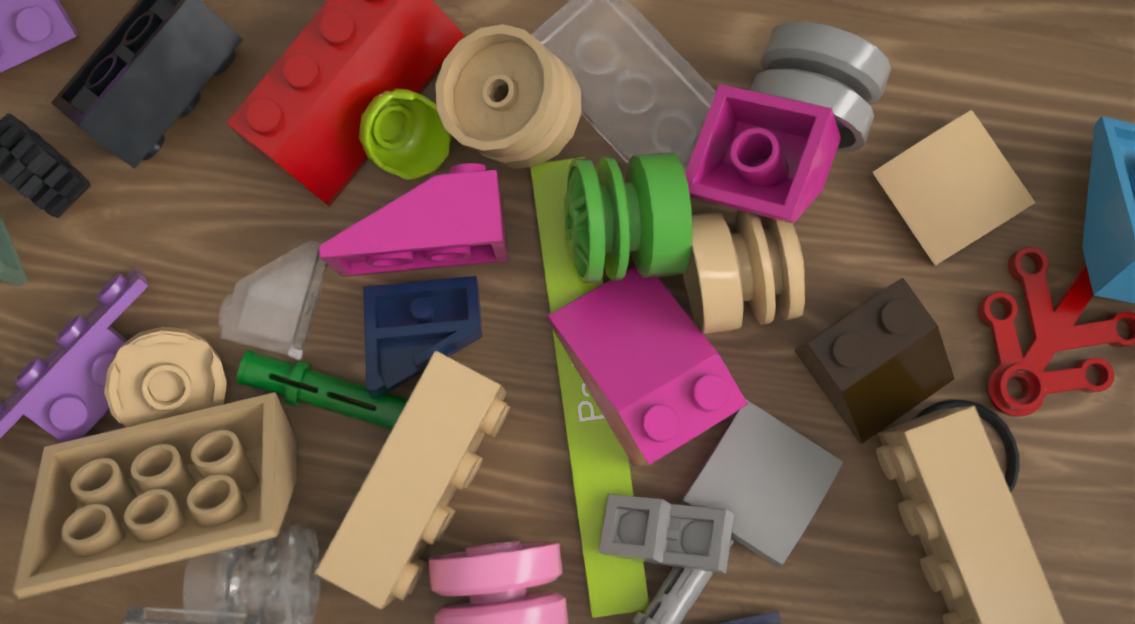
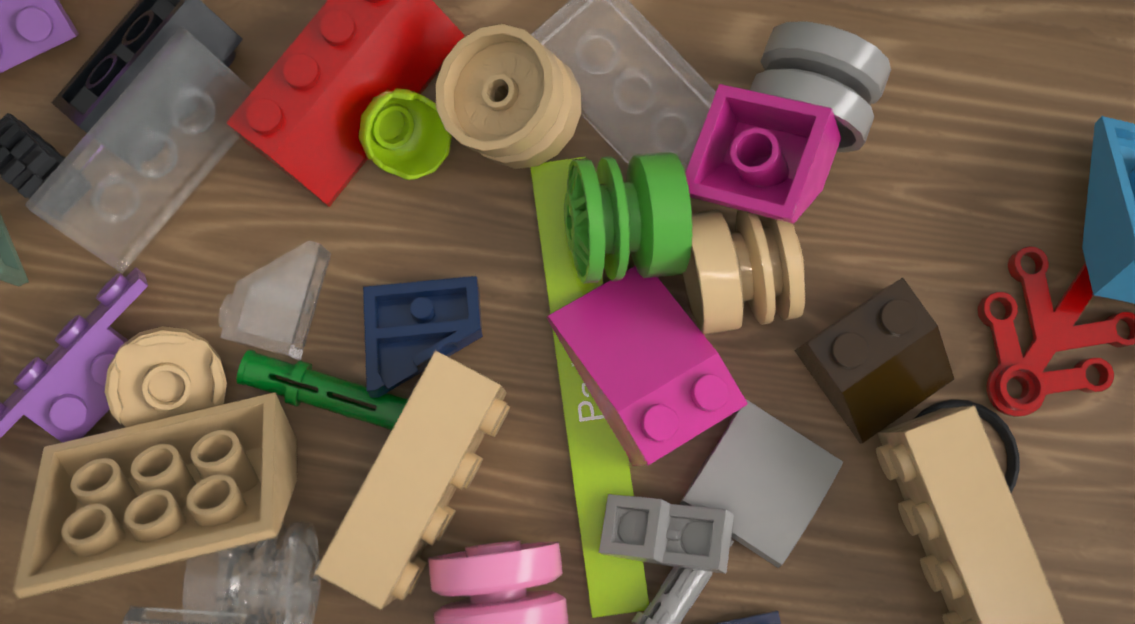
(144, 153): none -> clear tile
(435, 225): dark pink slope -> none
(953, 187): tan slope -> none

